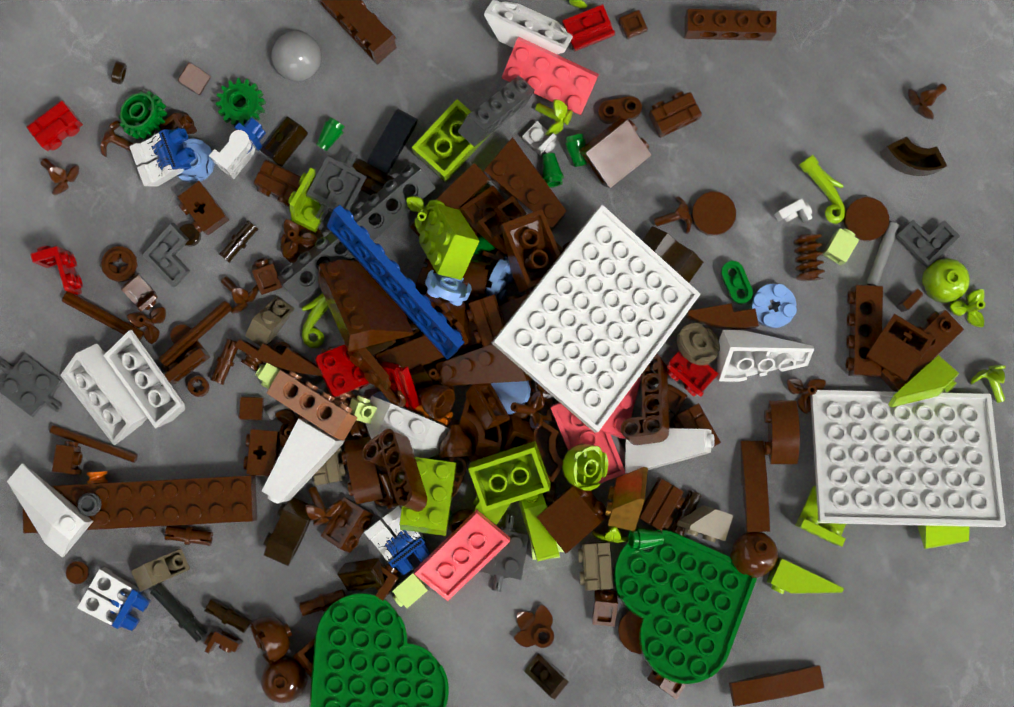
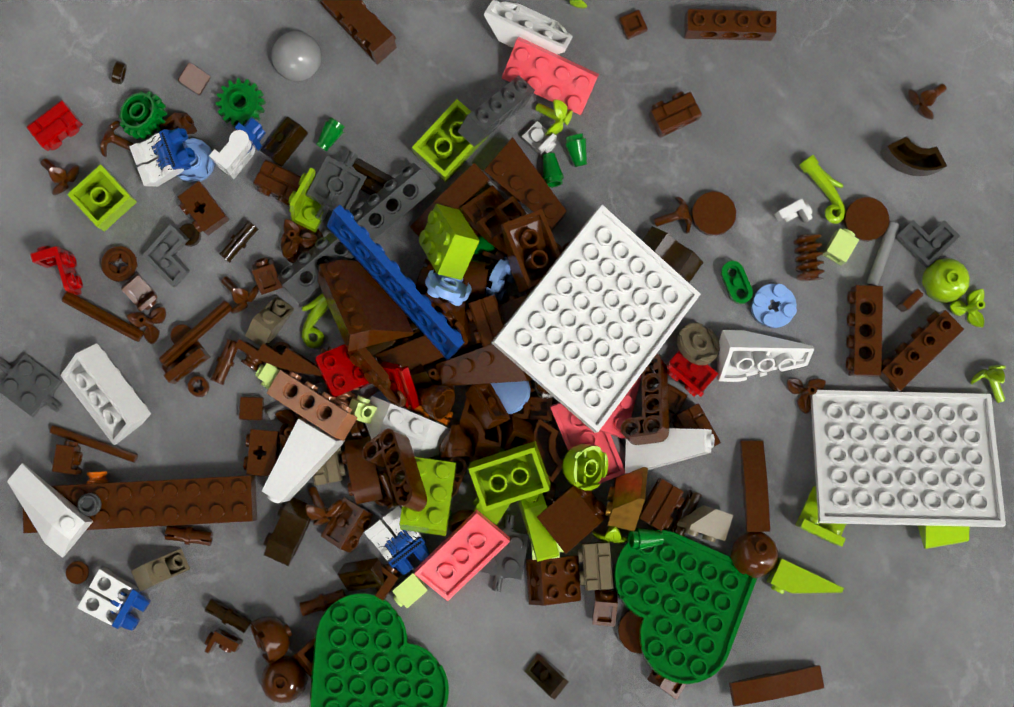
(102, 198): none -> lime brick
(144, 380): white slope -> none
(178, 612): pearl dark grey pin -> none
(392, 141): black beam -> none
(417, 205): lime plant -> none
(524, 410): reddish brown plant -> none
(532, 625): reddish brown plate -> none
(553, 581): none -> reddish brown bracket
(589, 27): red plate -> none
(615, 152): brick -> none
(619, 109): reddish brown plate -> none
(724, 317): reddish brown slope -> none
(782, 432): reddish brown brick -> none
(900, 347): reddish brown slope -> none
(927, 383): lime slope -> none

